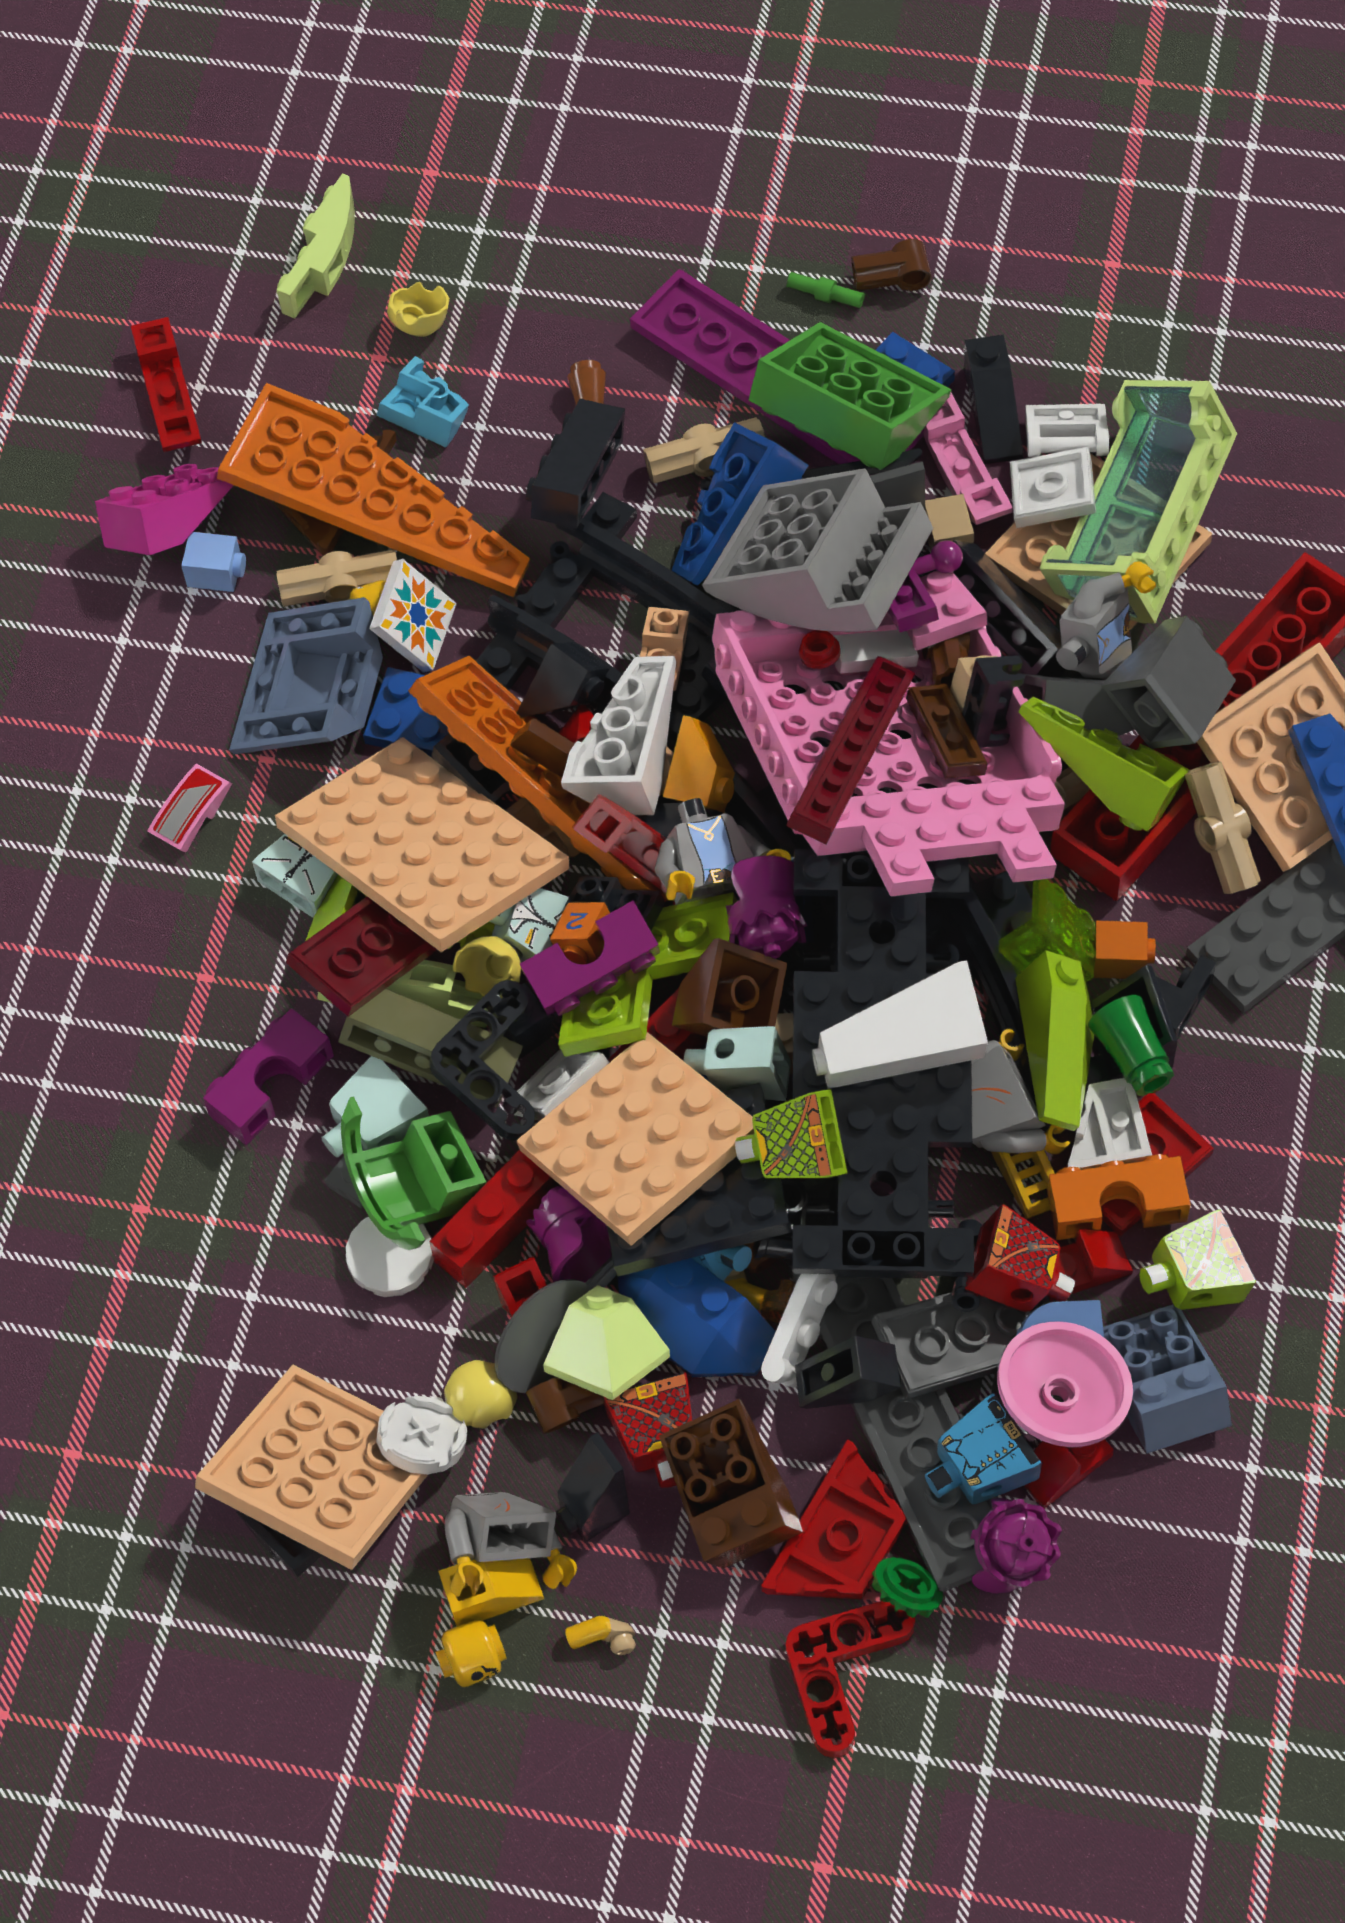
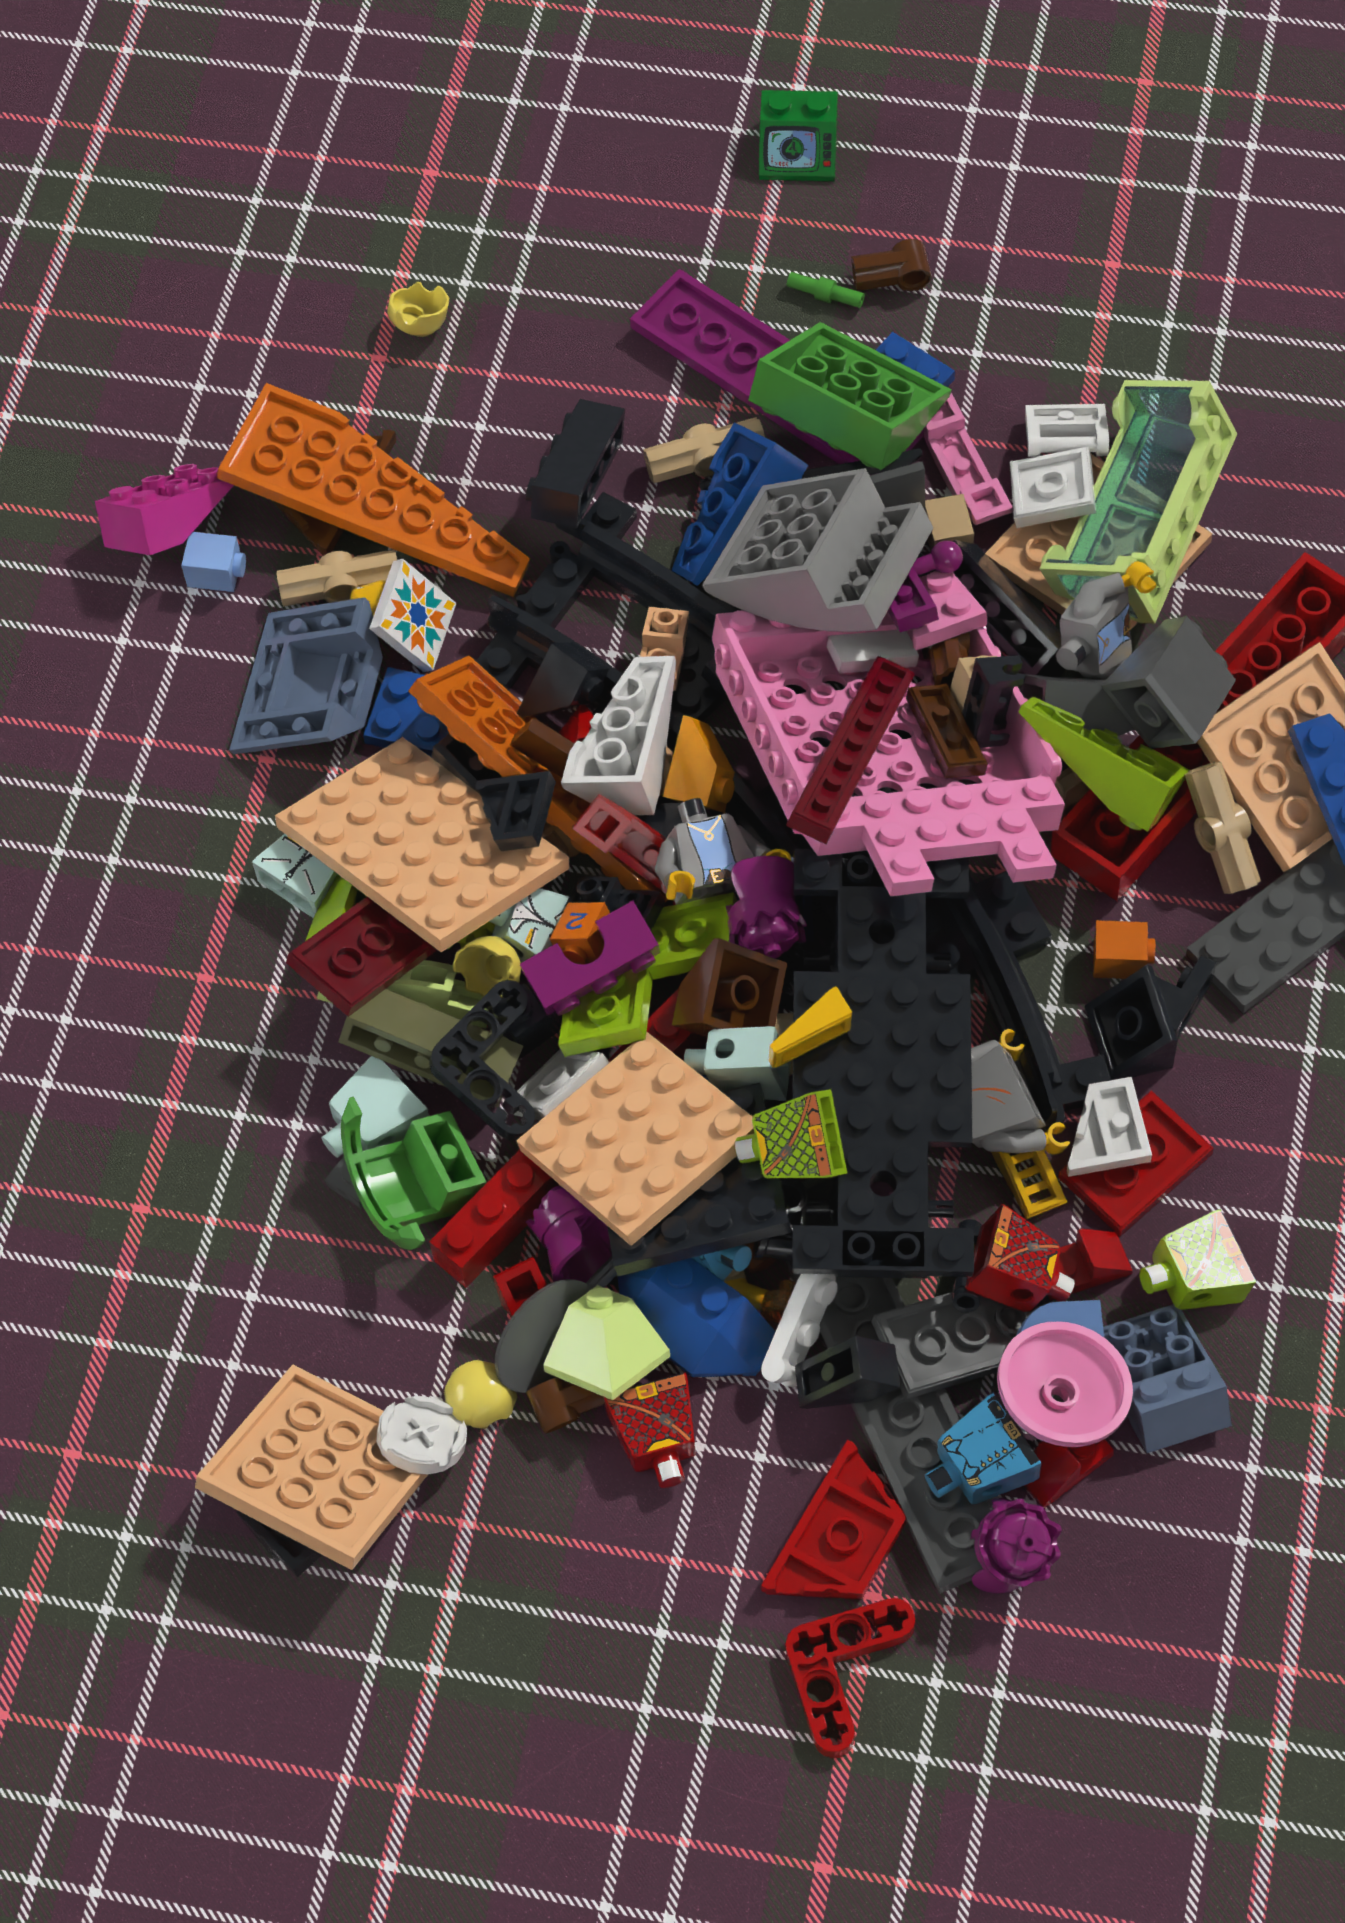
(166, 384): red slope -> none
(187, 807): slope -> none
(288, 1047): magenta arch -> none
(328, 243): yellowish green slope -> none
(383, 1265): white tile -> none
(424, 405): medium azure slope -> none
(471, 1653): yellow head -> none
(499, 1529): light grey torso -> none
(503, 1589): yellow slope -> none
(517, 808): none -> black wing
(587, 381): dark orange cone -> none
(593, 1491): black slope -> none
(605, 1629): arm -> none
(729, 1486): reddish brown slope -> none
(798, 135): none -> green slope
(818, 1025): none -> yellow slope
(819, 649): red plate -> none
(897, 1578): green gear -> none
(906, 1033): white slope -> none
(993, 398): black slope -> none
(1054, 927): clear neon green bracket -> none
(1057, 1036): lime wedge -> none
(1132, 1044): green plant -> none
(1153, 1186): orange arch -> none

